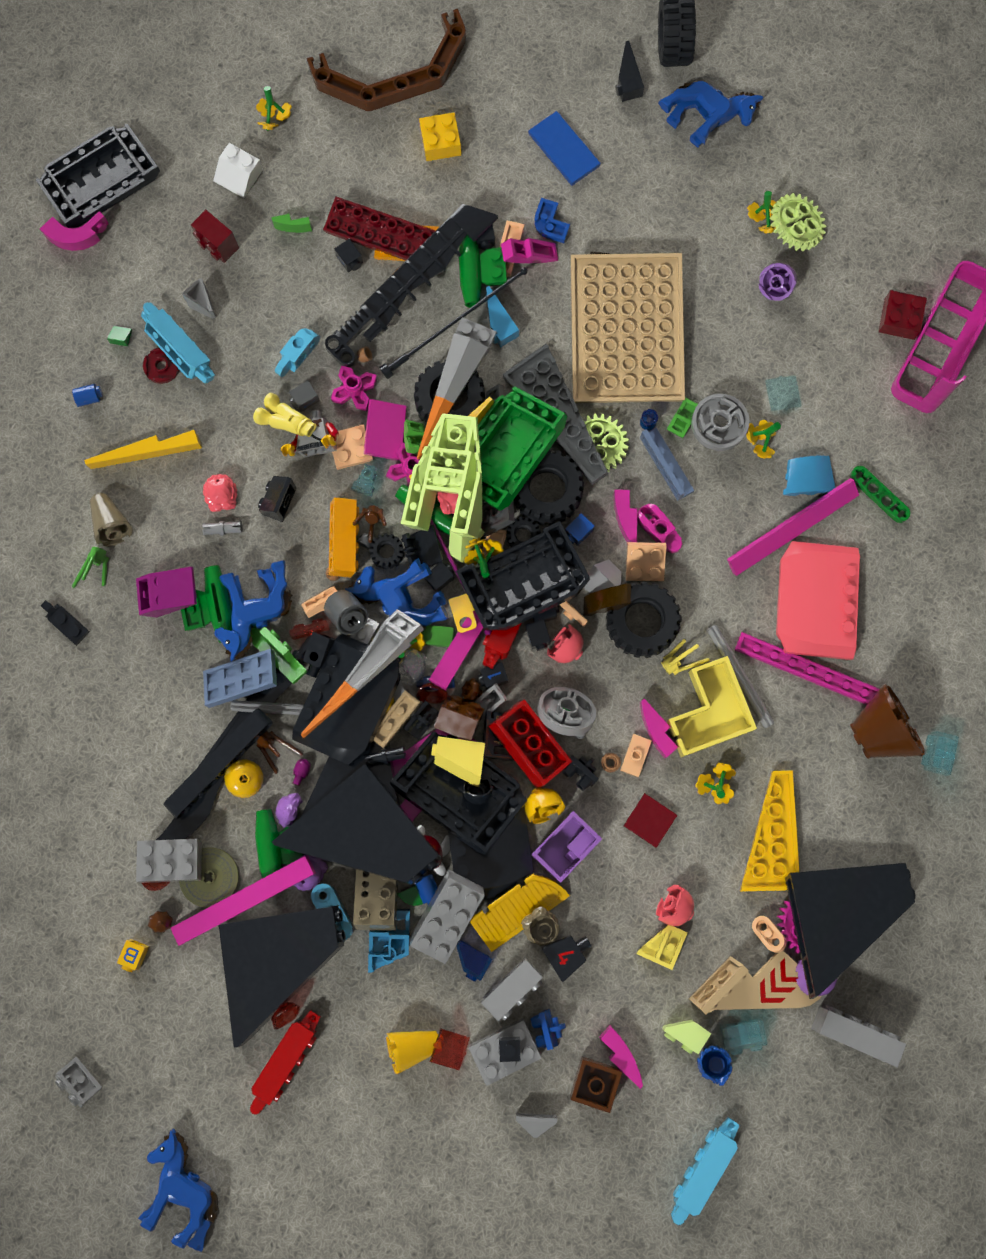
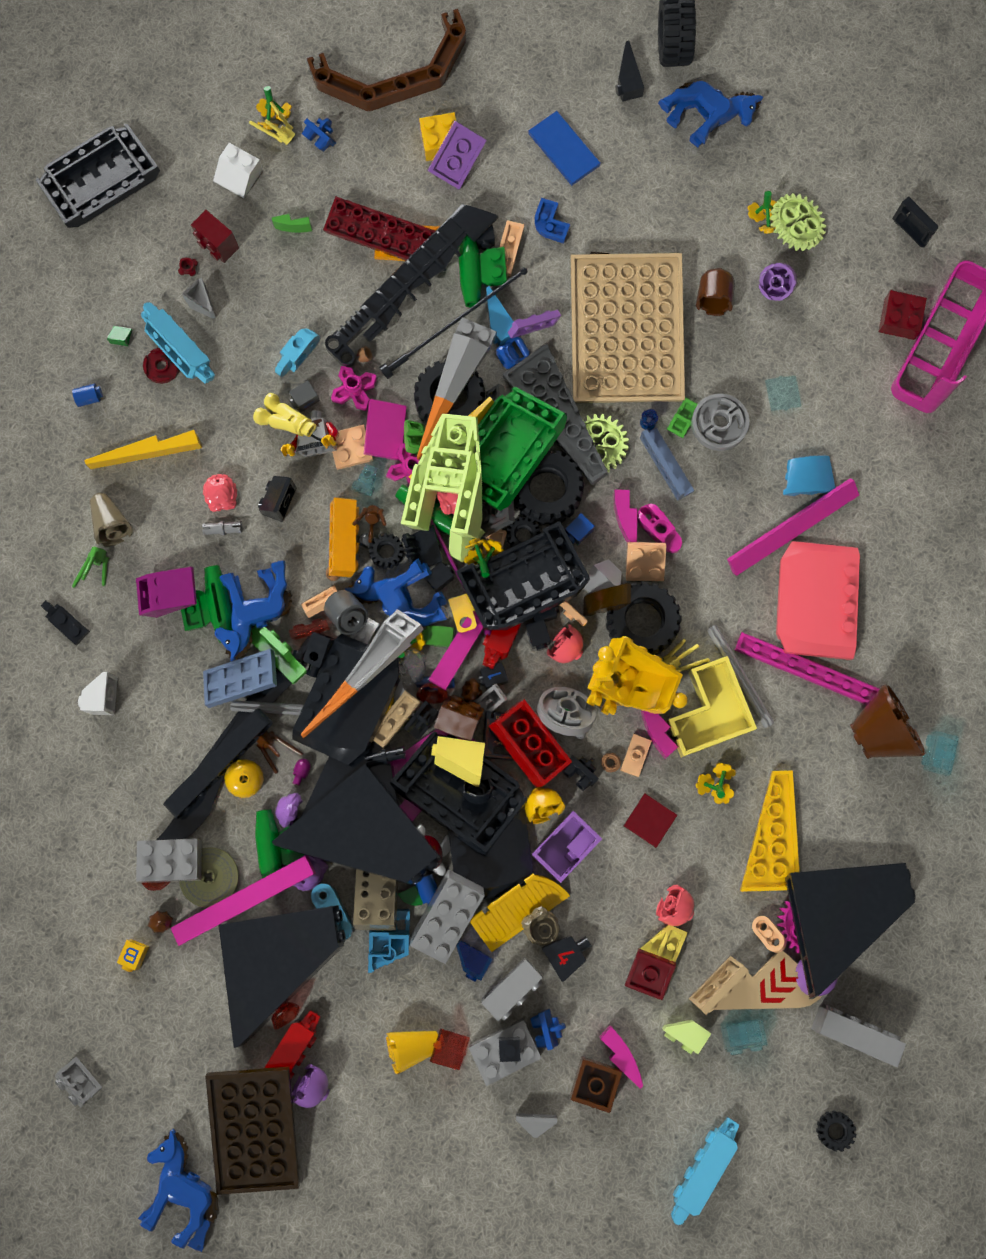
(75, 238): dark pink arch -> none
(99, 695): none -> white slope
(184, 262): none -> dark red plate
(252, 1130): none -> dark brown plate
(283, 134): none -> light yellow plant
(311, 1088): none -> medium lavender cylinder
(324, 126): none -> blue hips
(348, 256): black brick -> none
(456, 155): none -> medium lavender plate
(508, 355): none -> blue piece
(529, 251): dark pink slope -> none
(534, 323): none -> medium lavender plate
(634, 679): none -> yellow piece
(650, 974): none -> dark red tile
(715, 1059): blue hair -> none
(716, 292): none -> reddish brown cylinder
(763, 431): yellow plant -> none
(848, 1133): none -> black tyre
(882, 492): green beam -> none
(916, 224): none -> black container

